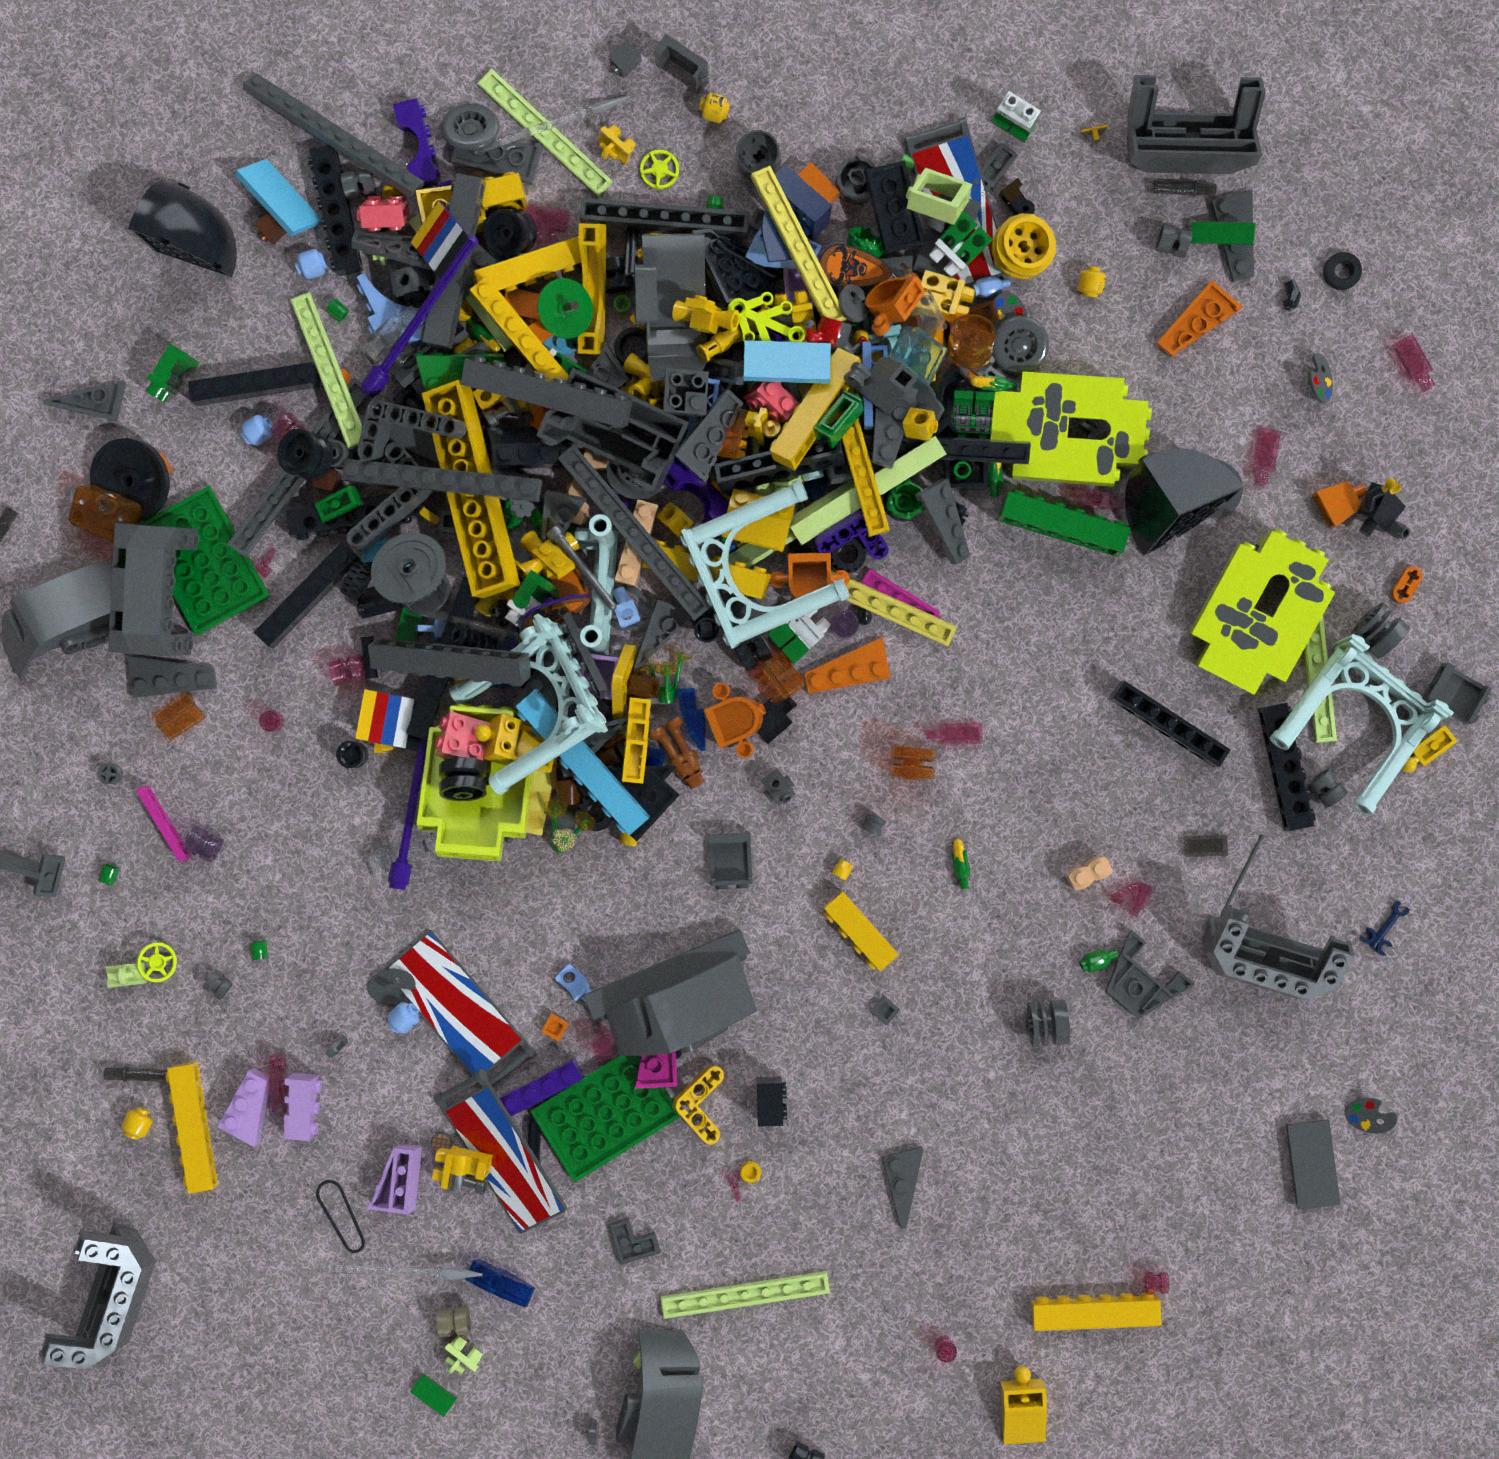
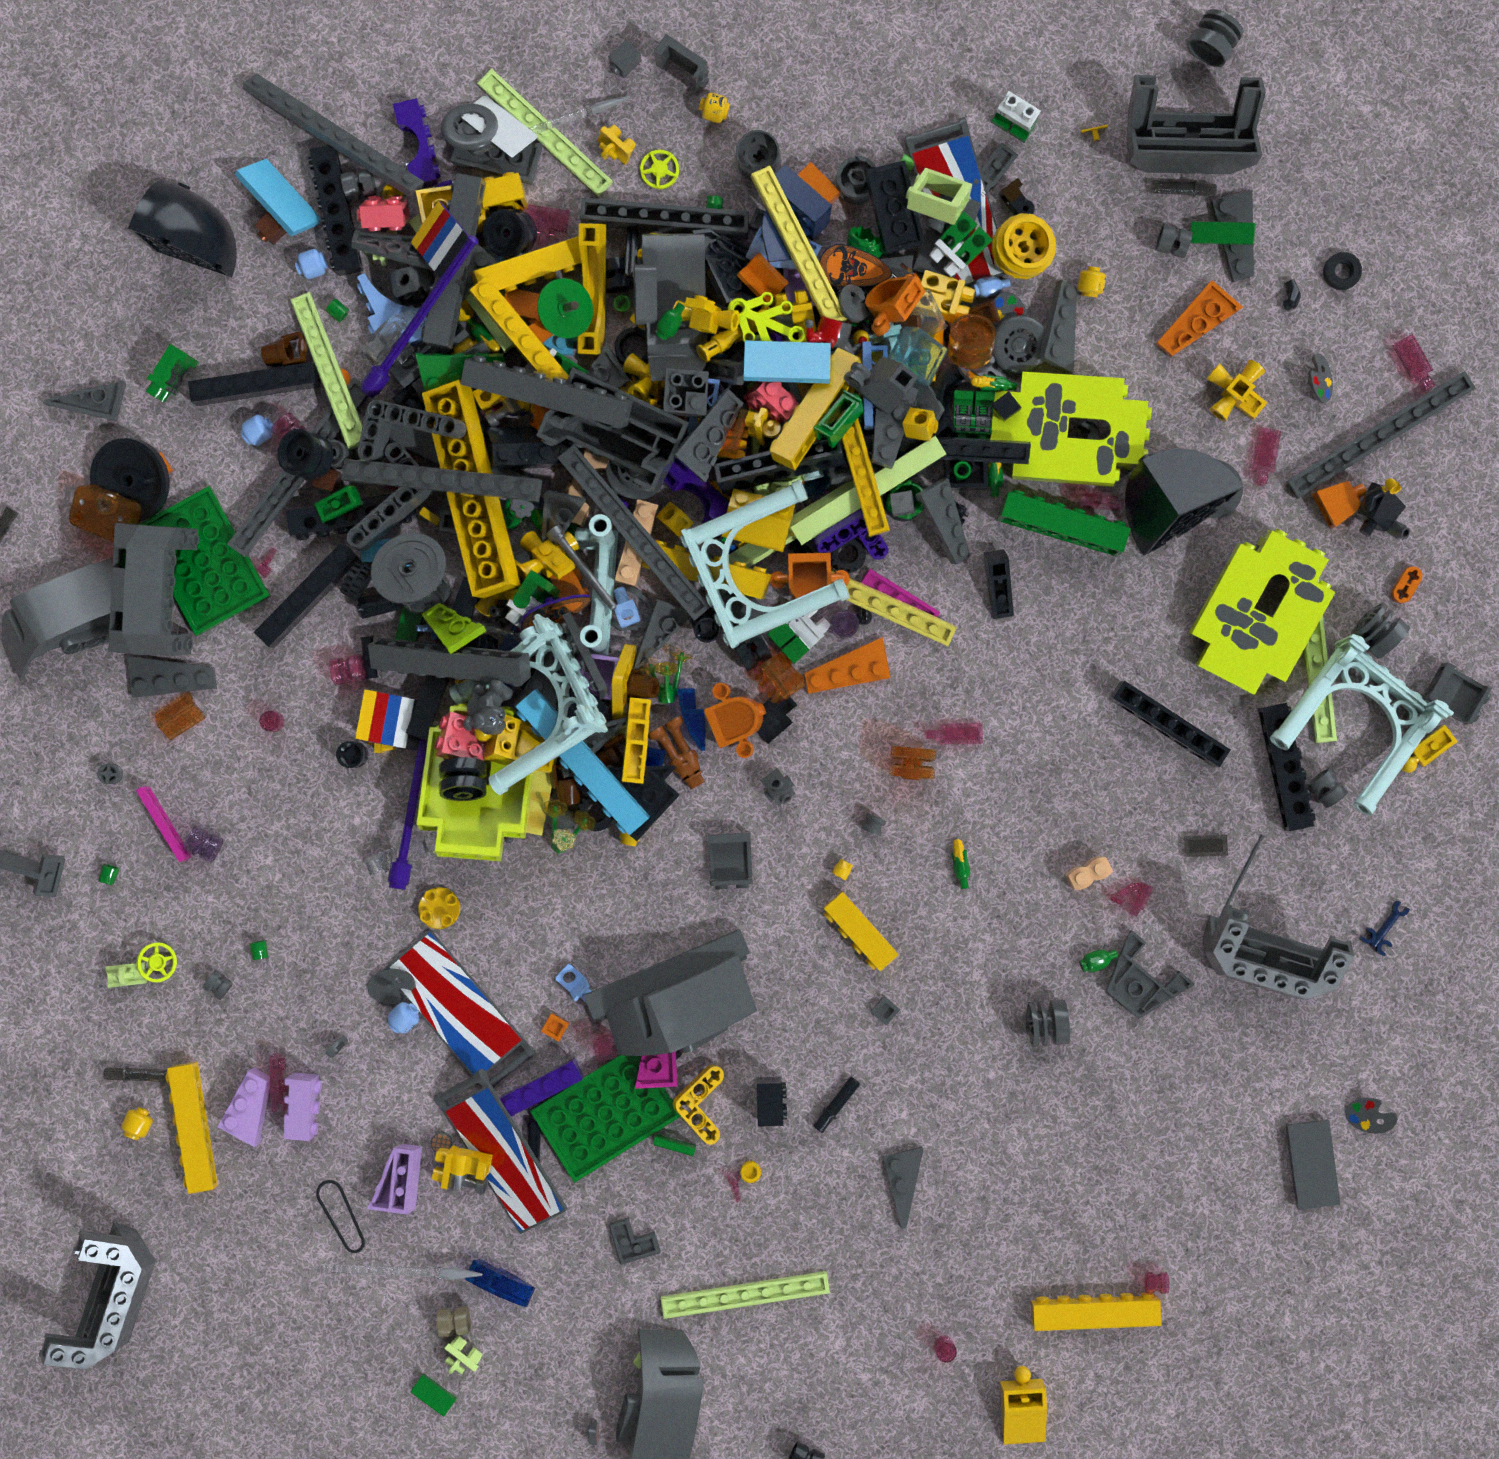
(282, 352): none -> reddish brown piece
(439, 908): none -> yellow dish
(452, 628): none -> lime wing
(485, 709): none -> dark grey animal
(511, 133): none -> white sticker
(670, 322): none -> green plant
(674, 1145): none -> green tile
(762, 277): none -> orange panel
(836, 1104): none -> black axle
(902, 503): none -> flat silver tile
(999, 583): none -> black slope
(1006, 406): none -> black tile
(1059, 335): none -> dark grey wing
(1215, 38): none -> dark grey wheel
(1237, 391): none -> yellow brick
(1380, 434): none -> dark grey plate

